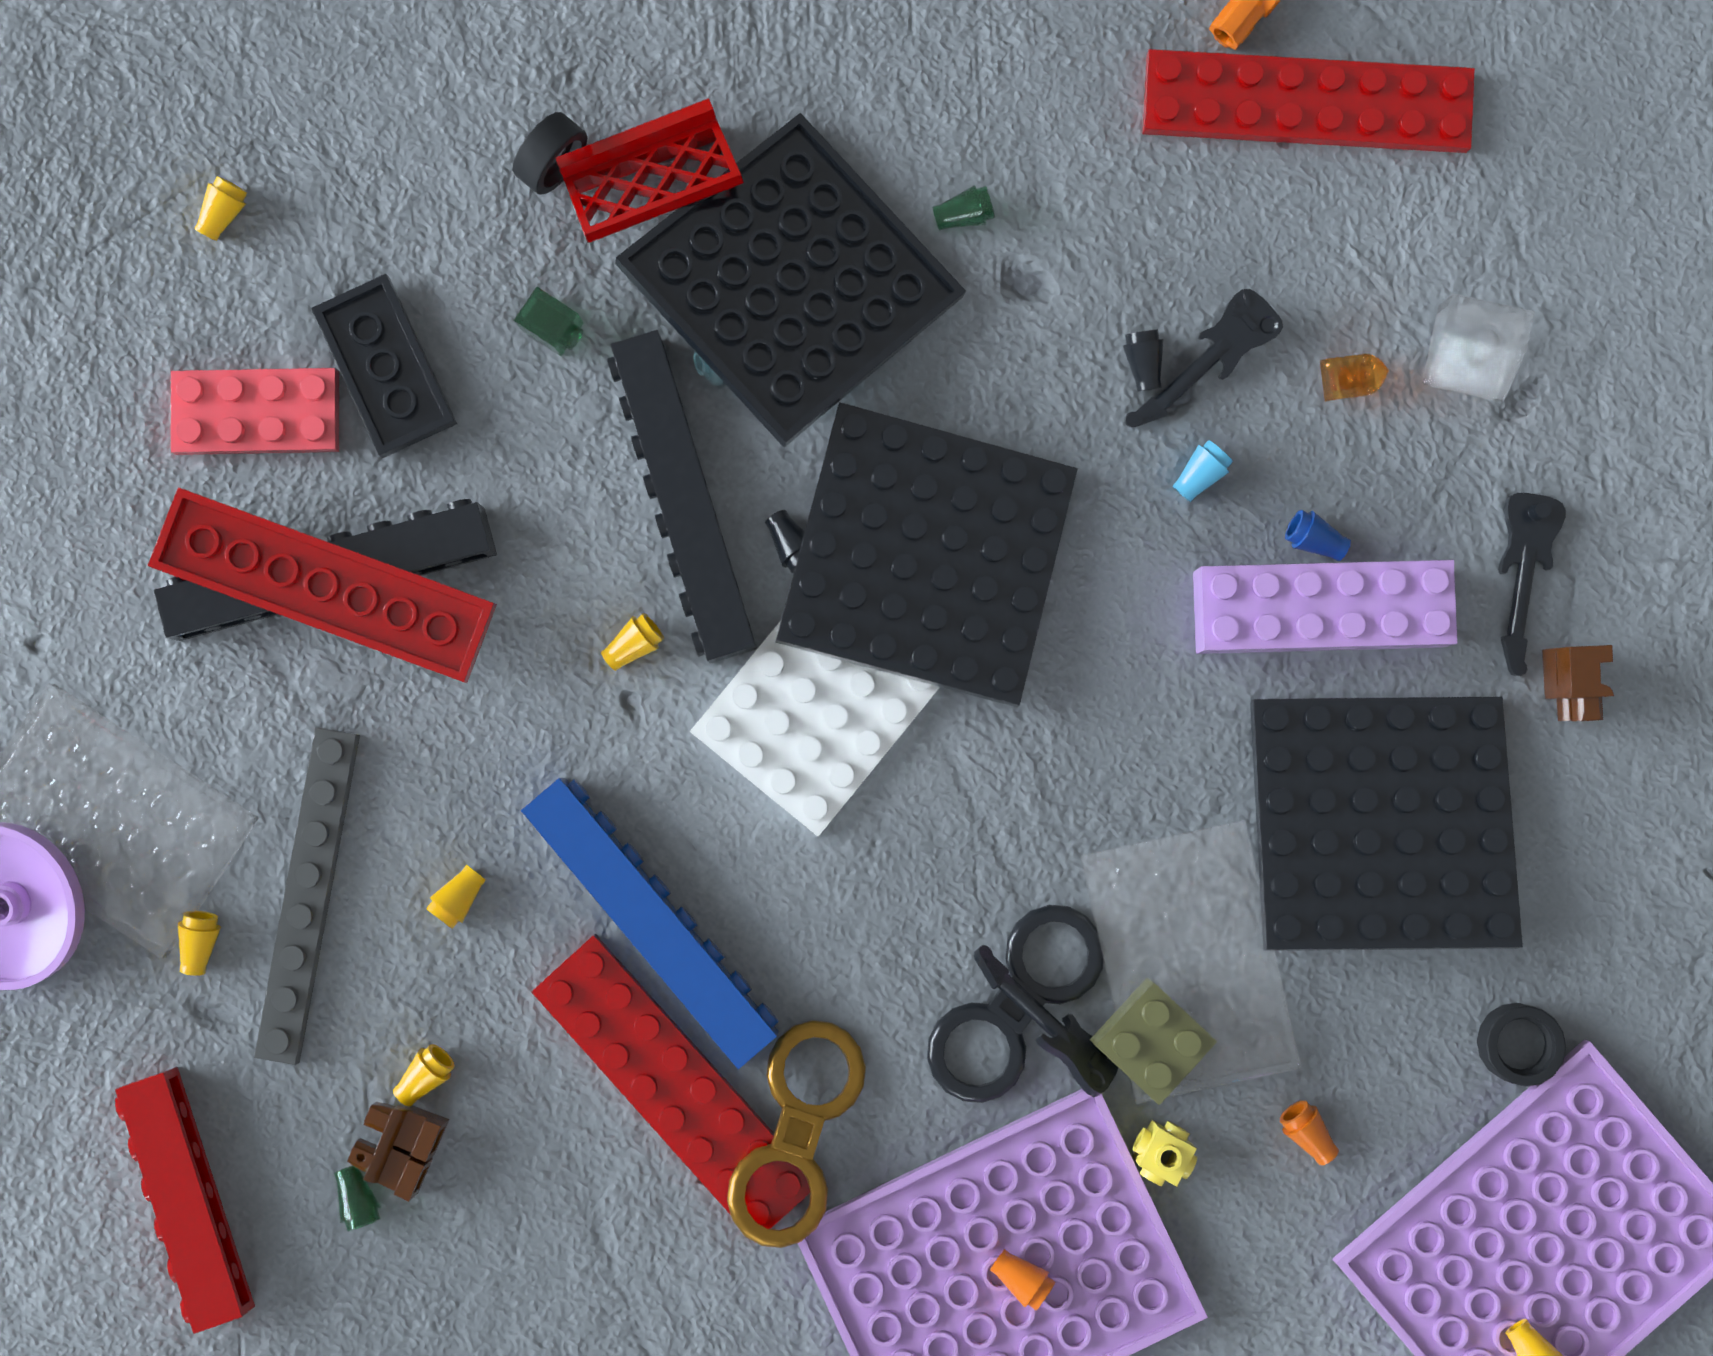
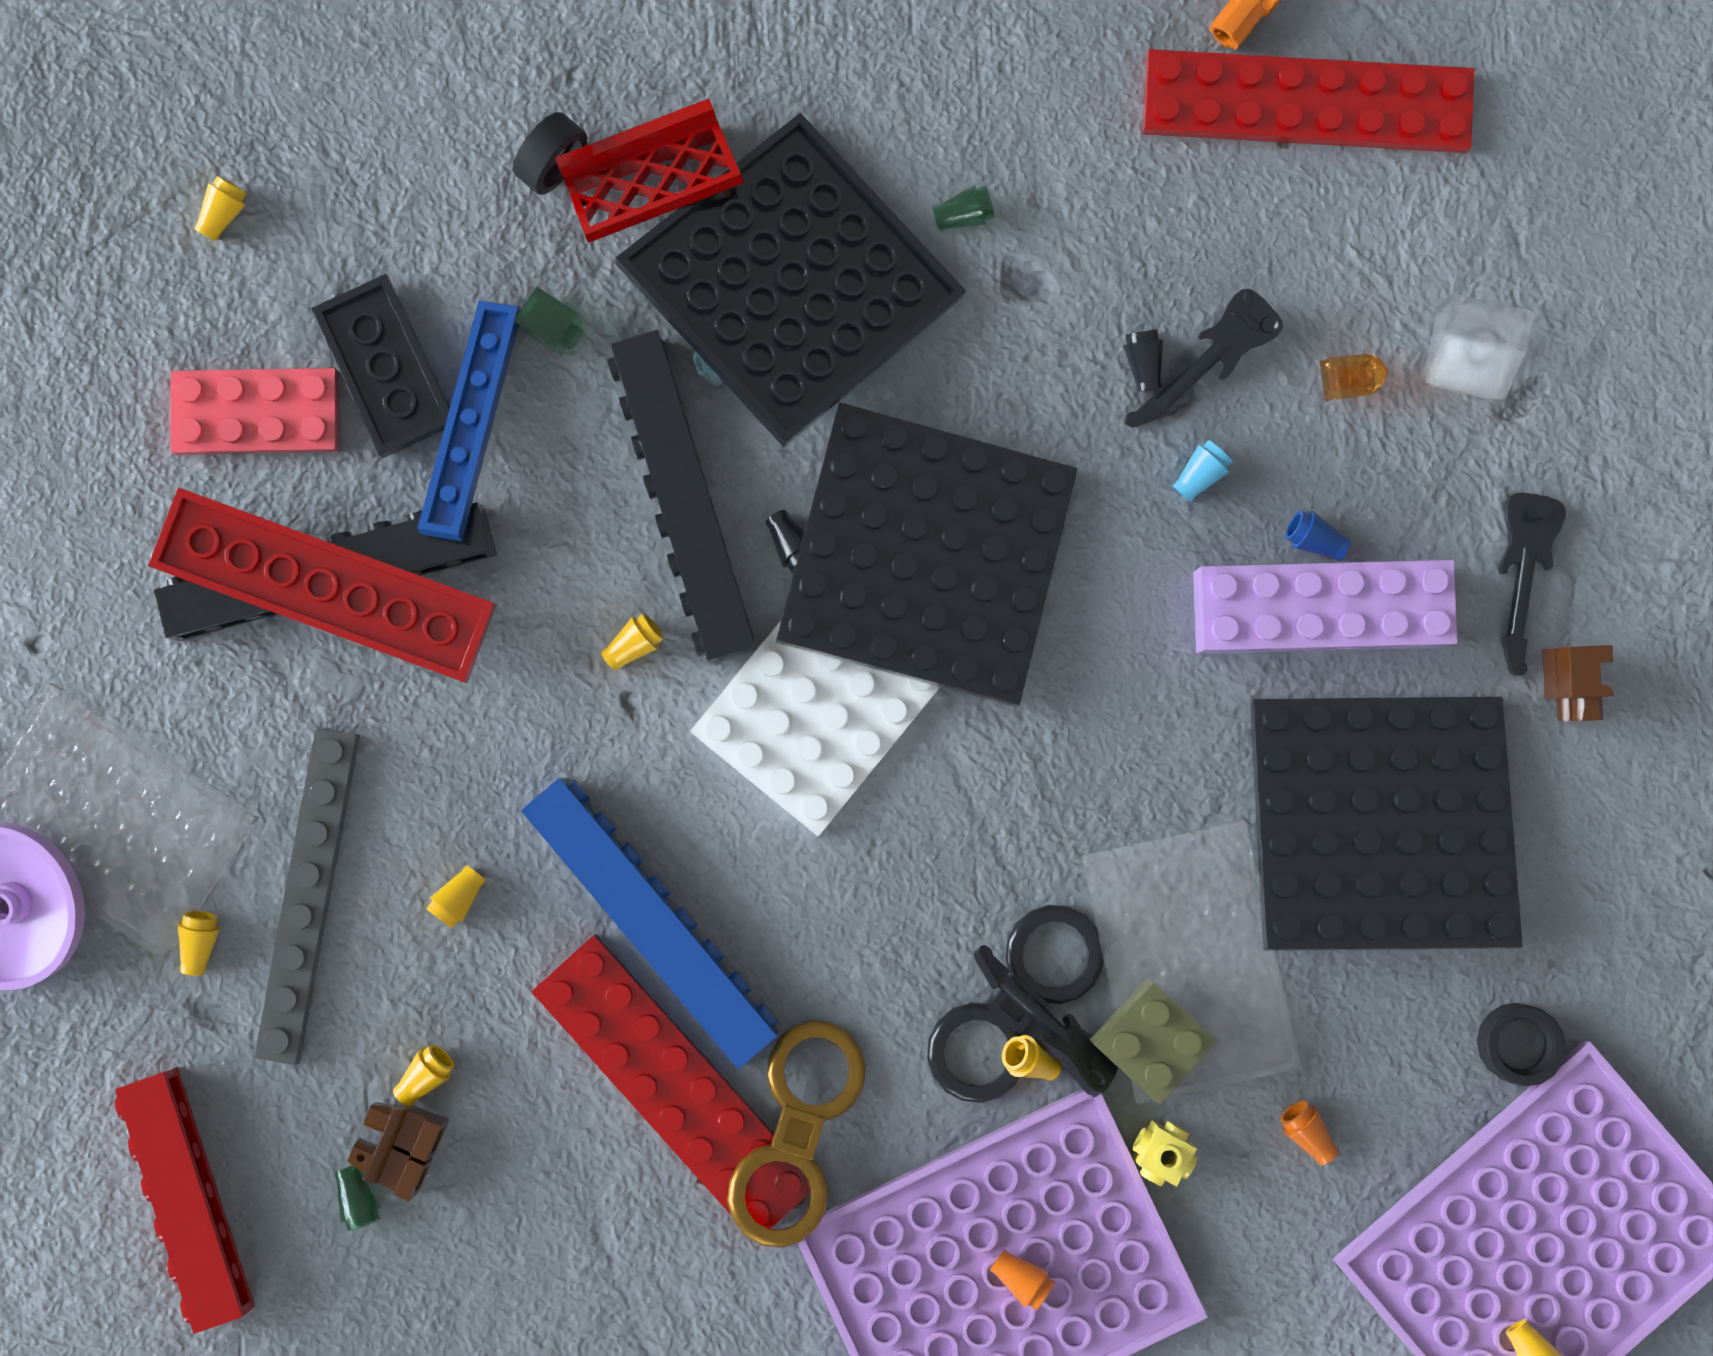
(469, 421): none -> blue plate
(1027, 1059): none -> yellow cone

